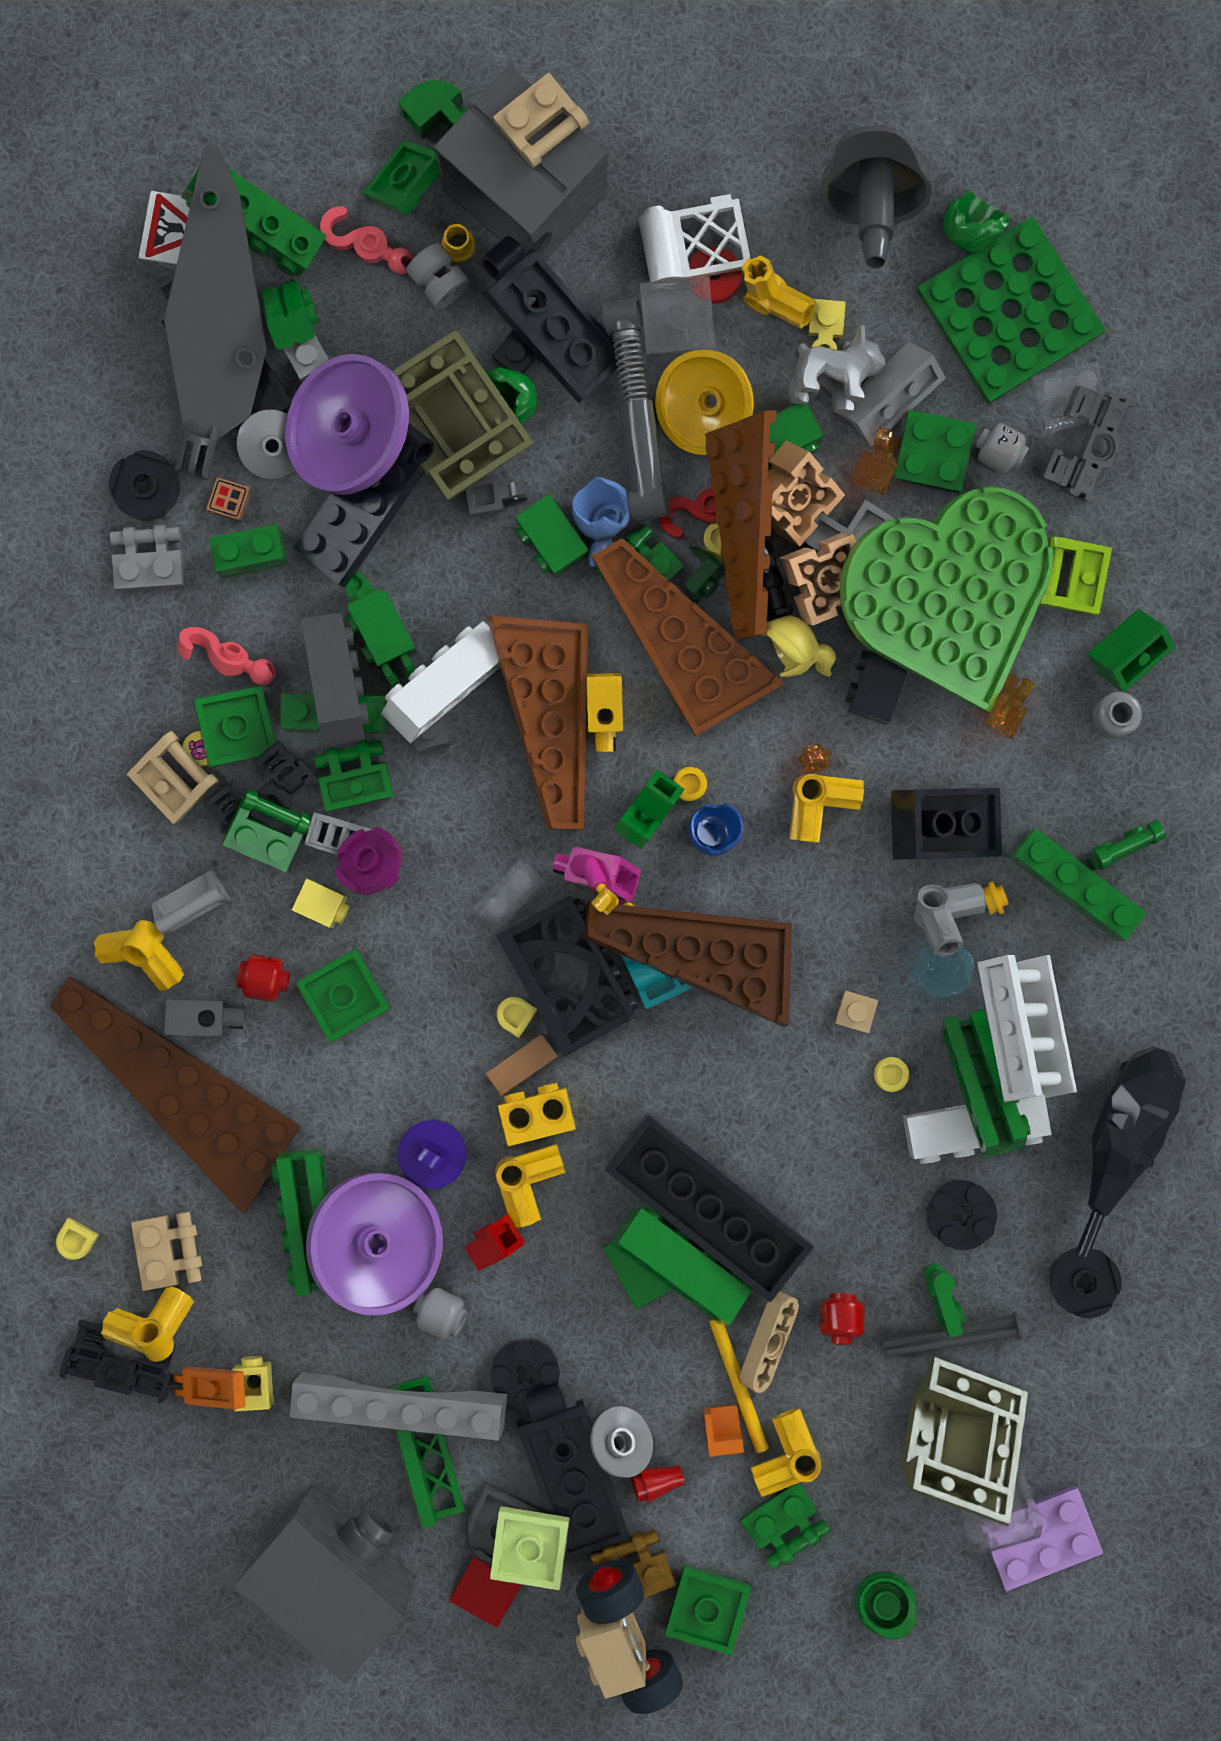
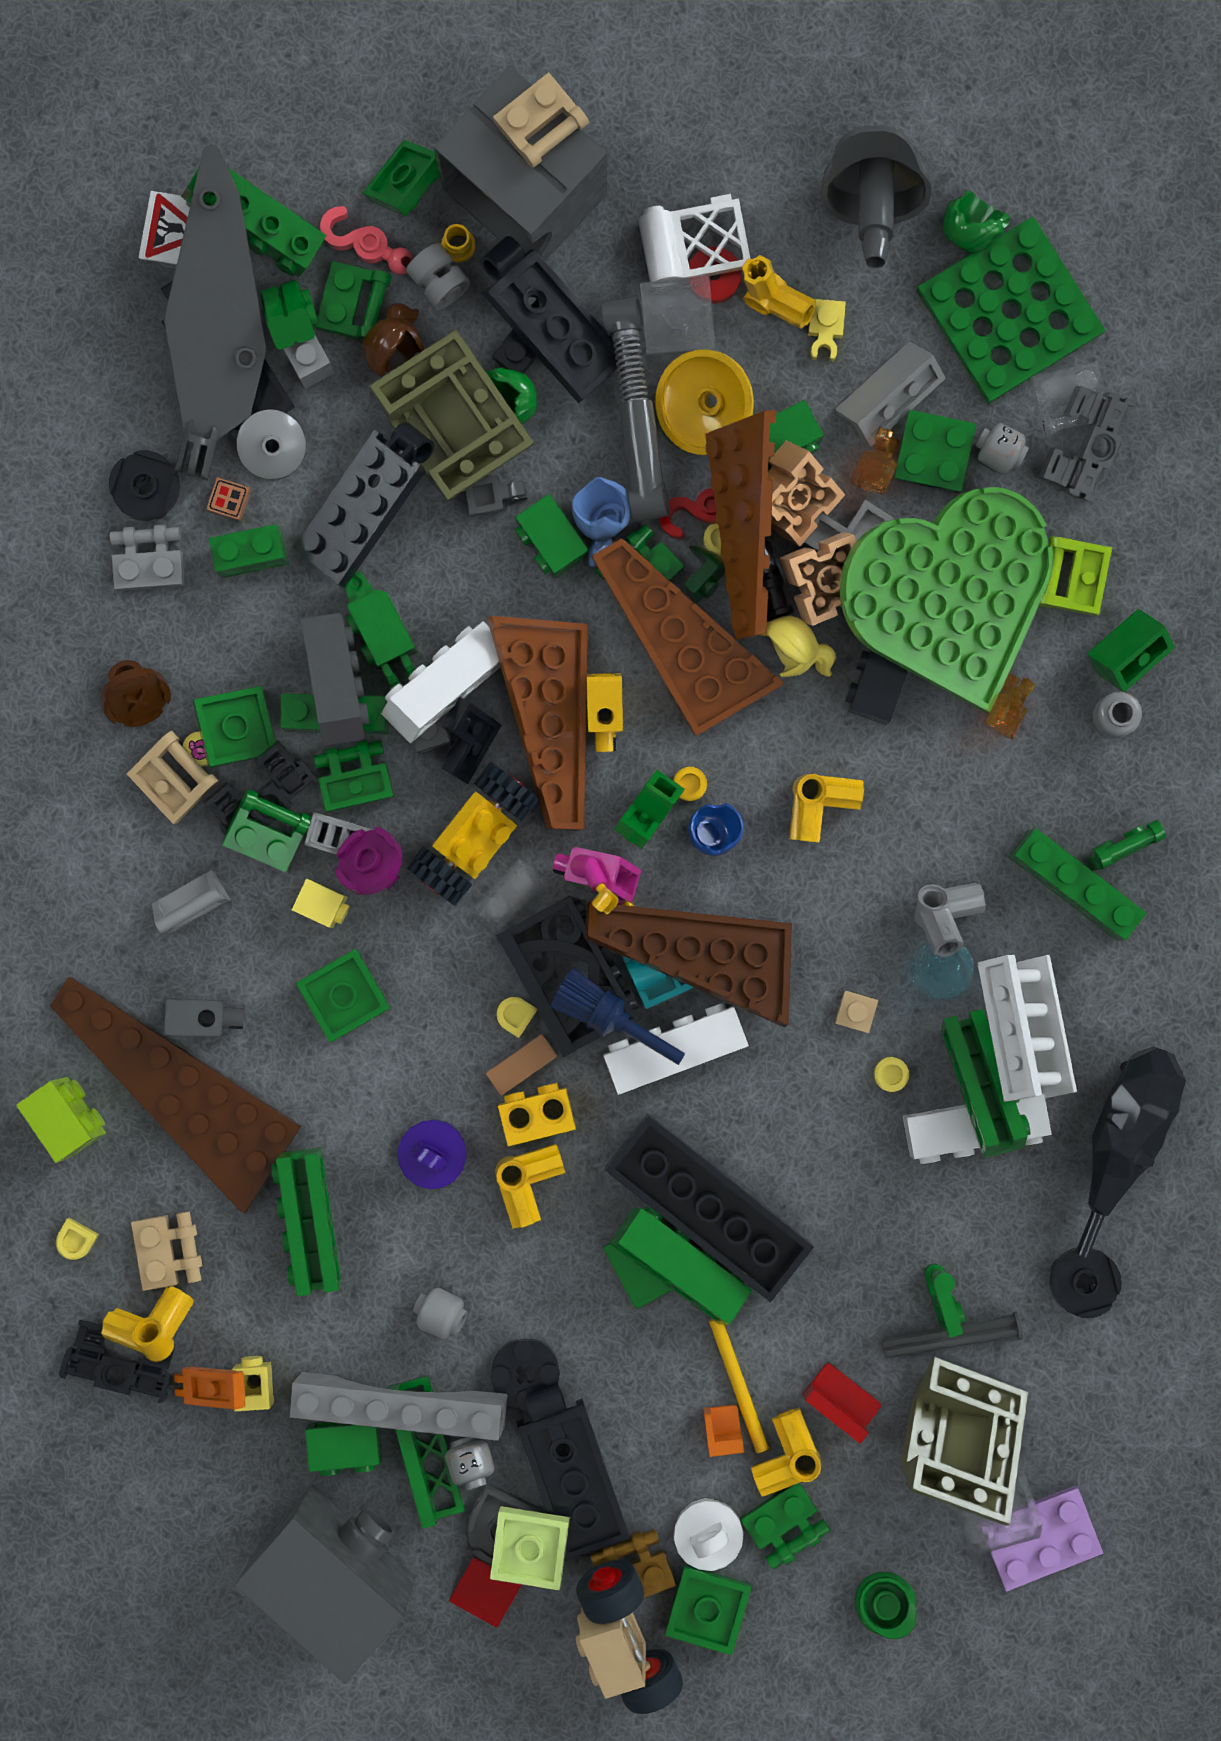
(62, 1118): none -> lime brick
(134, 694): none -> reddish brown tile
(142, 949): yellow piece -> none
(226, 657): coral piece -> none
(262, 978): red head -> none
(342, 1446): none -> green brick
(343, 297): none -> green plate
(347, 424): medium lavender dish -> none
(374, 1243): medium lavender dish -> none
(392, 340): none -> reddish brown hair
(430, 105): green brick -> none
(469, 1462): none -> light grey head
(473, 834): none -> plate
(475, 735): none -> black plate
(494, 1242): red brick -> none
(605, 1013): none -> dark blue piece
(633, 1439): light grey dish -> none
(656, 1482): red cone -> none
(700, 1039): none -> white brick
(708, 1534): none -> white tile
(764, 1359): tan beam -> none
(815, 758): clear orange plate -> none
(836, 371): light grey animal -> none
(842, 1318): red head -> none
(842, 1401): none -> red panel
(946, 823): black slope -> none
(951, 1232): black plate -> none
(995, 898): yellow plate -> none

